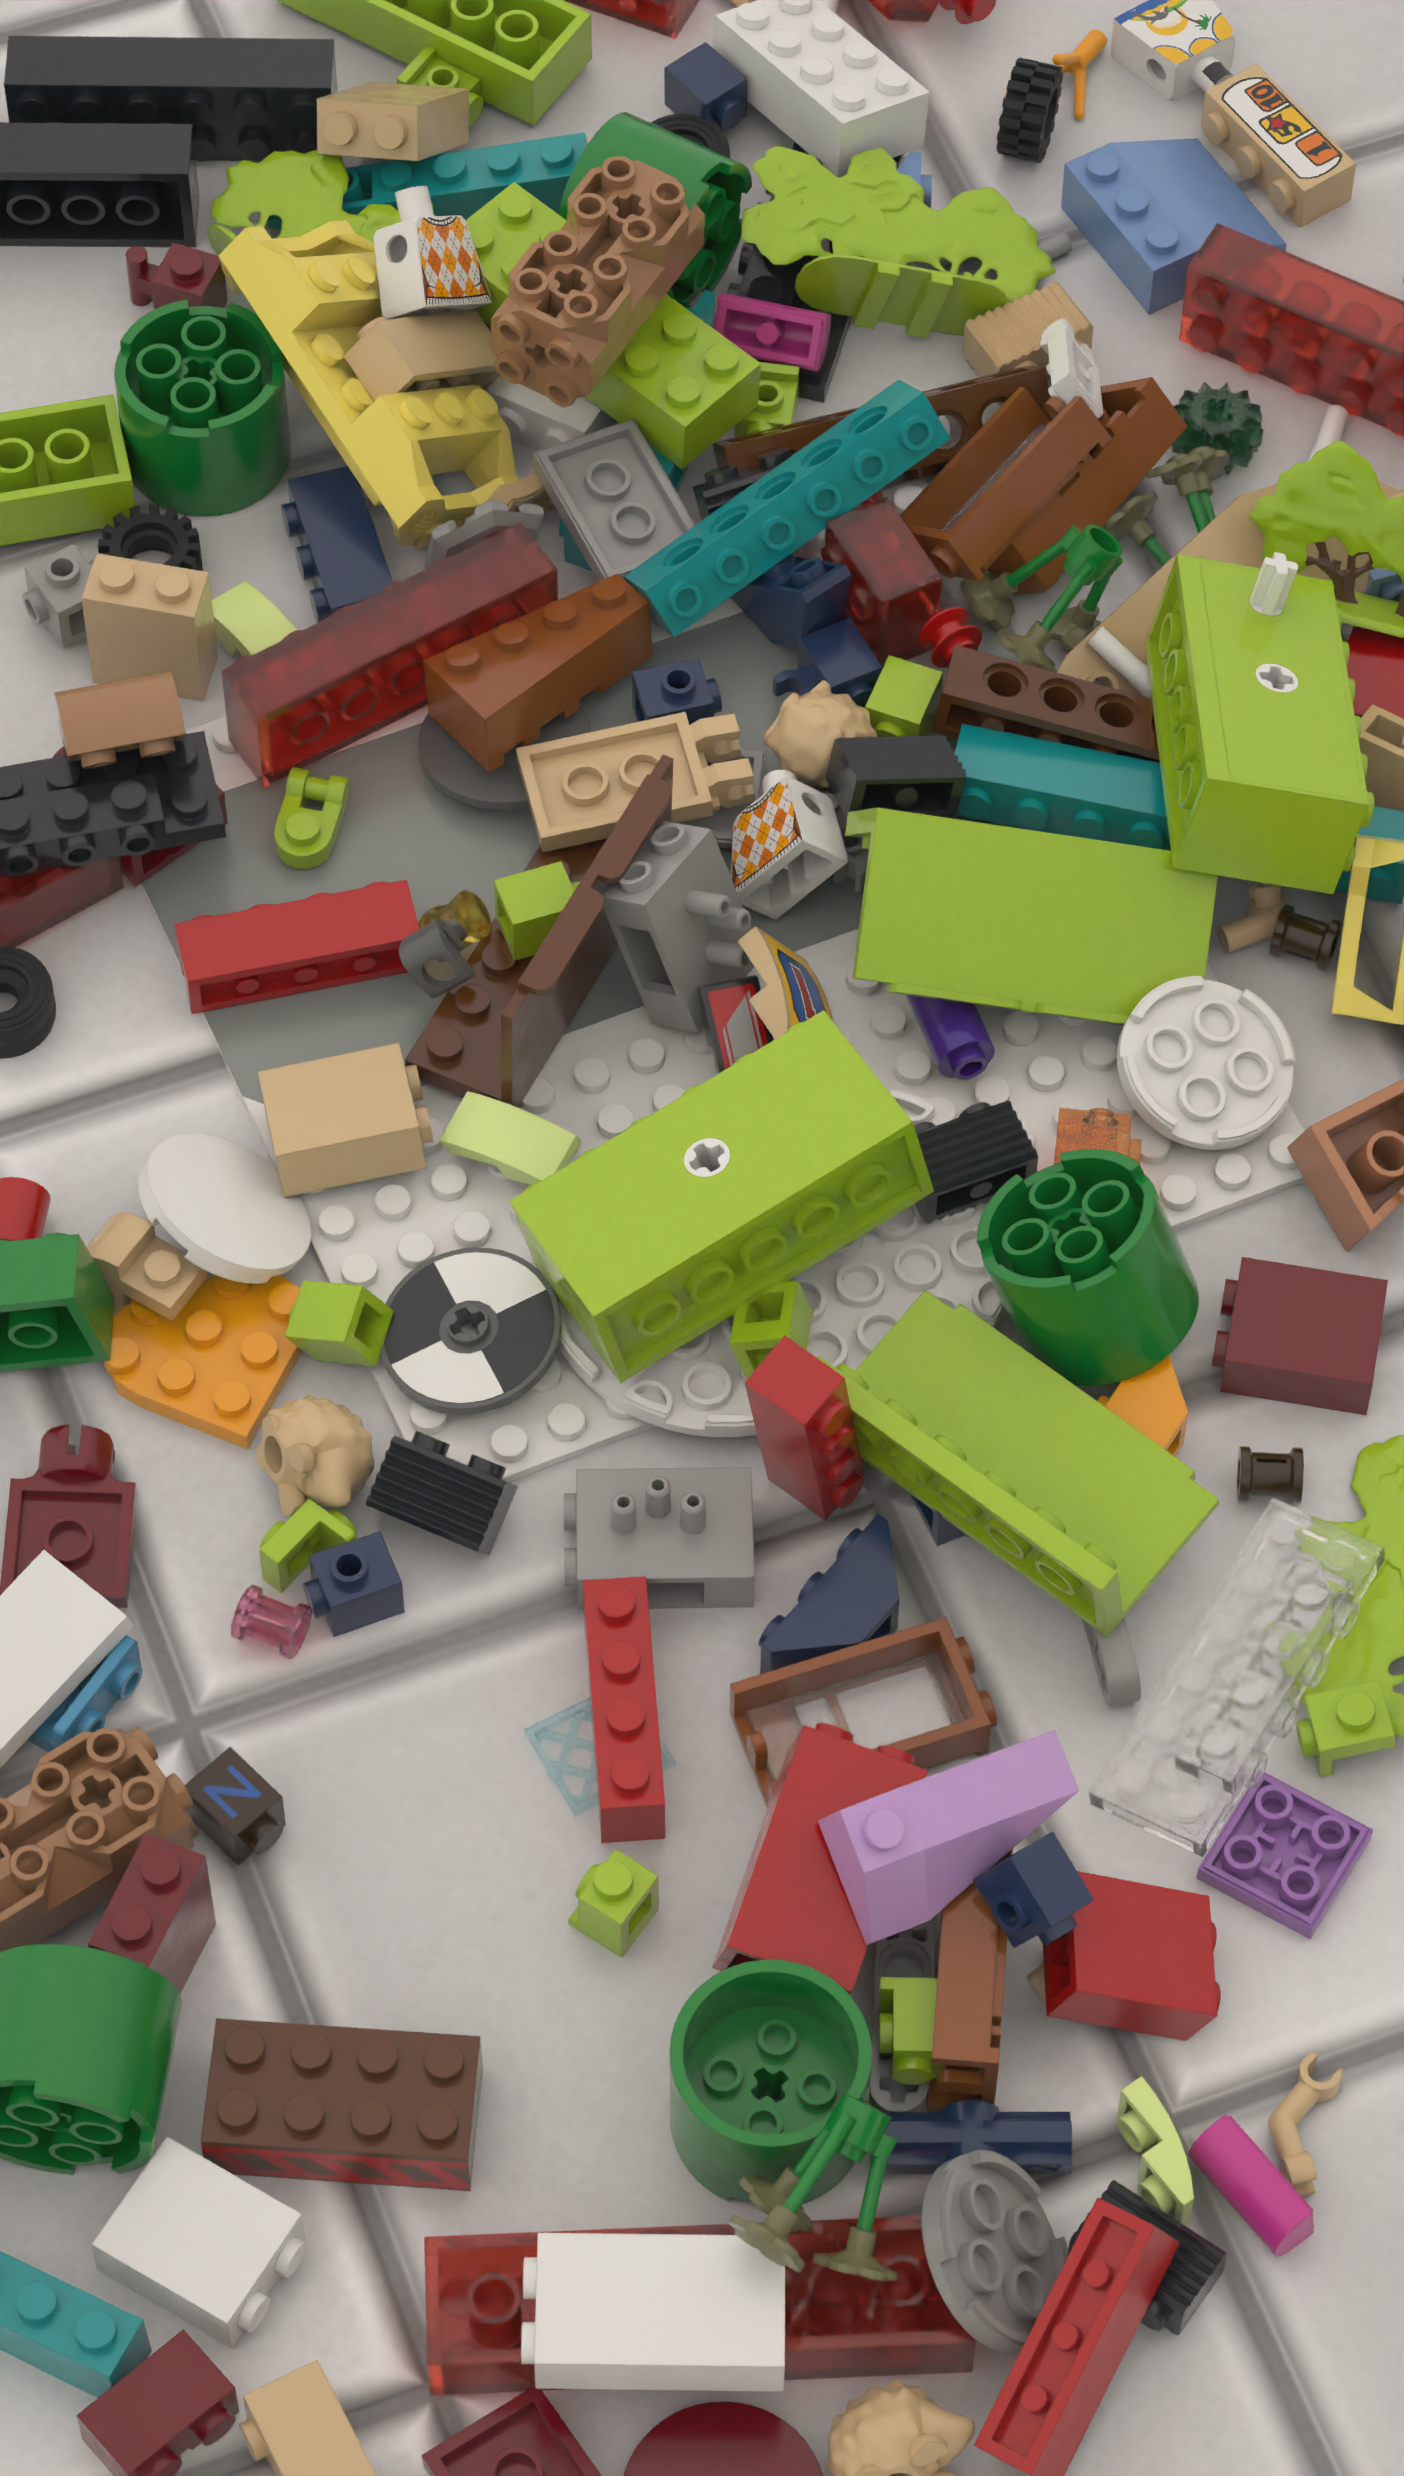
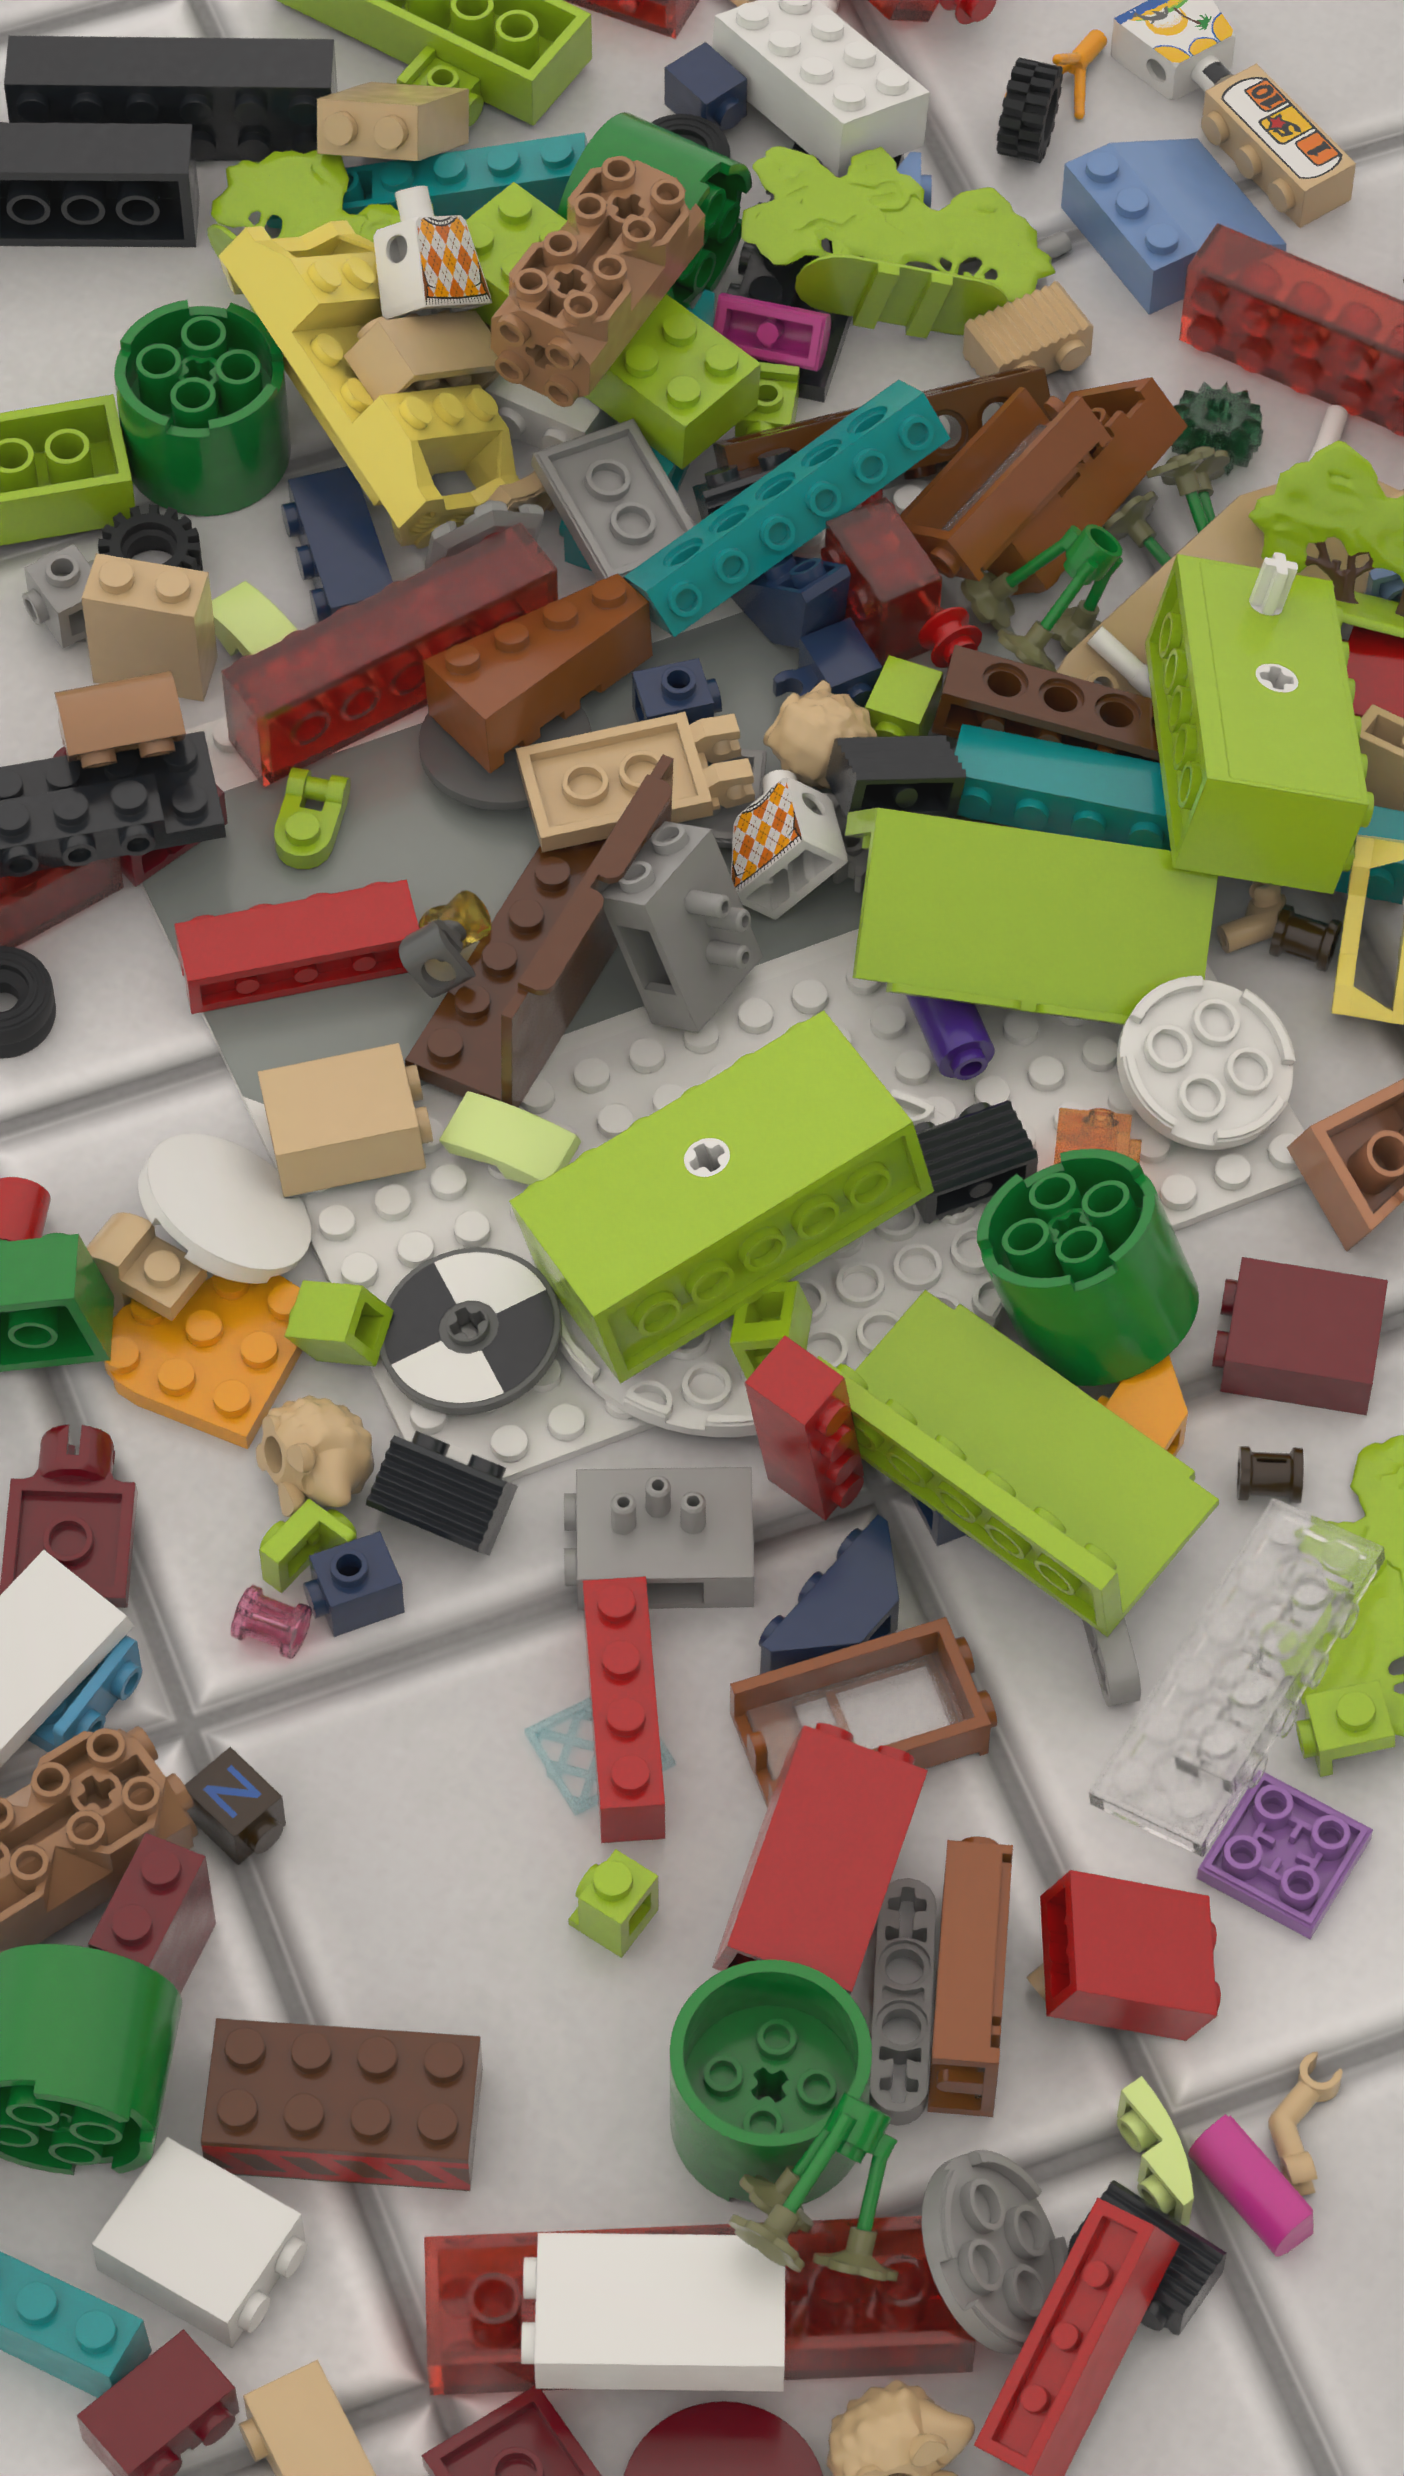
(181, 276): dark red brick -> none
(530, 905): lime brick -> none
(731, 1020): slope -> none
(791, 988): slope -> none
(908, 2027): lime brick -> none
(927, 1840): lavender wedge -> none
(1030, 2139): dark blue piece -> none
(1034, 1892): dark blue brick -> none
(1071, 366): white hinge -> none

